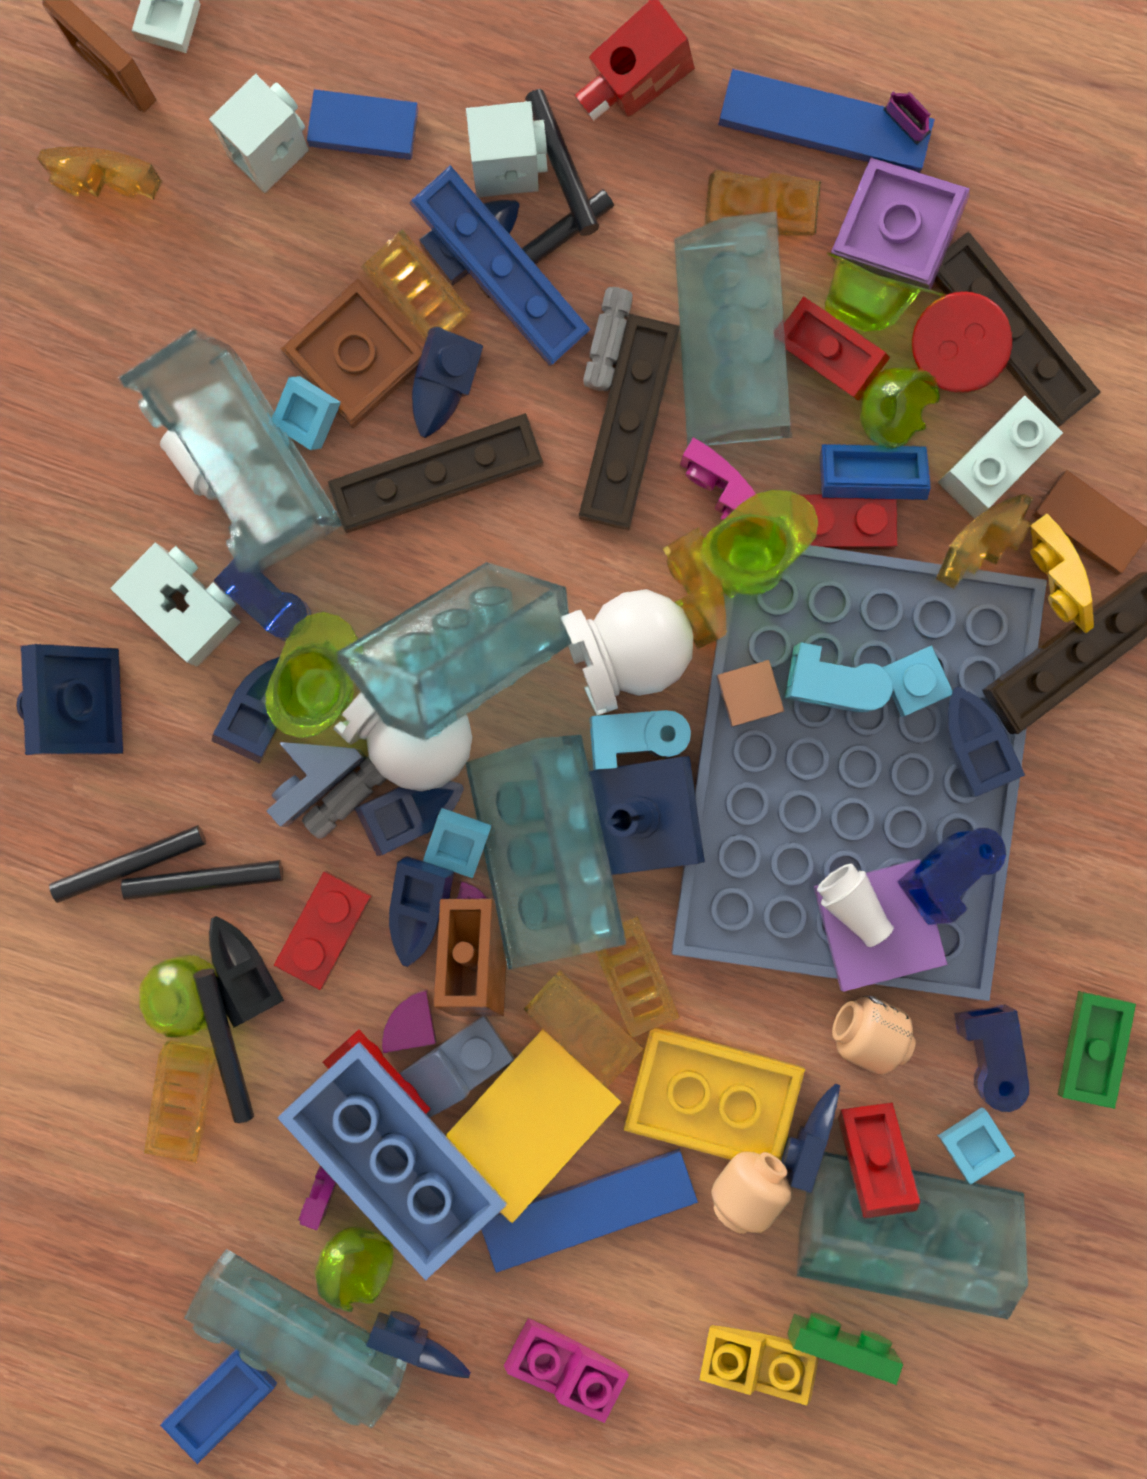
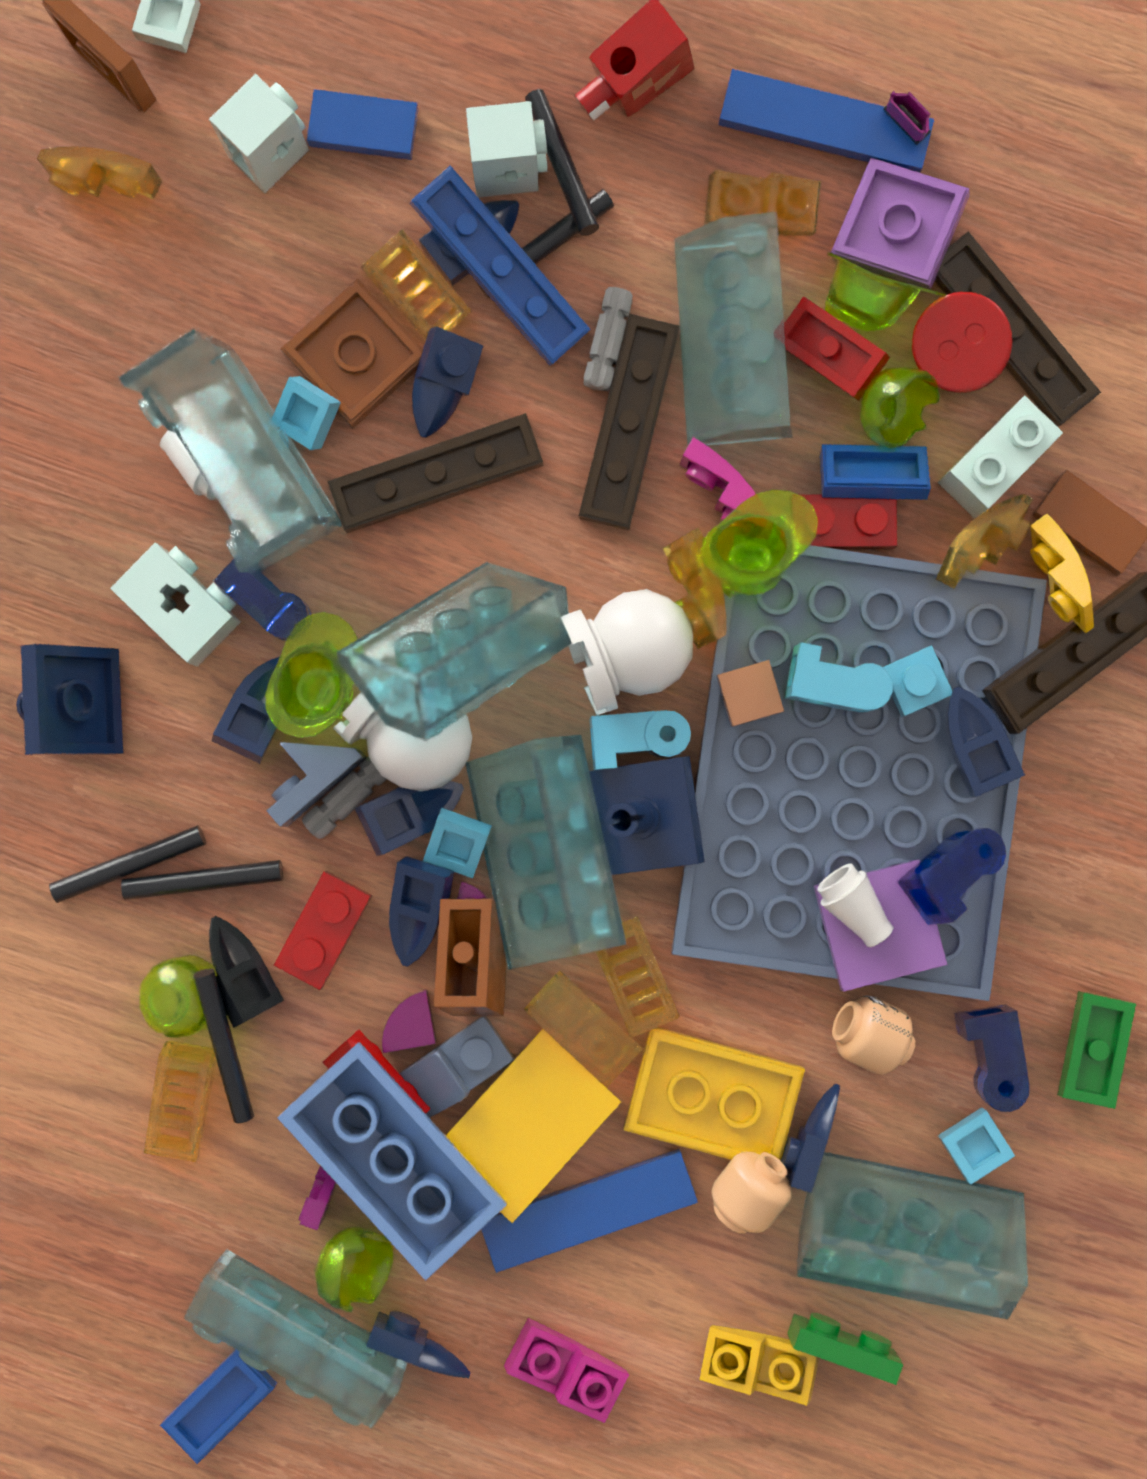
(878, 1160): red plate -> none

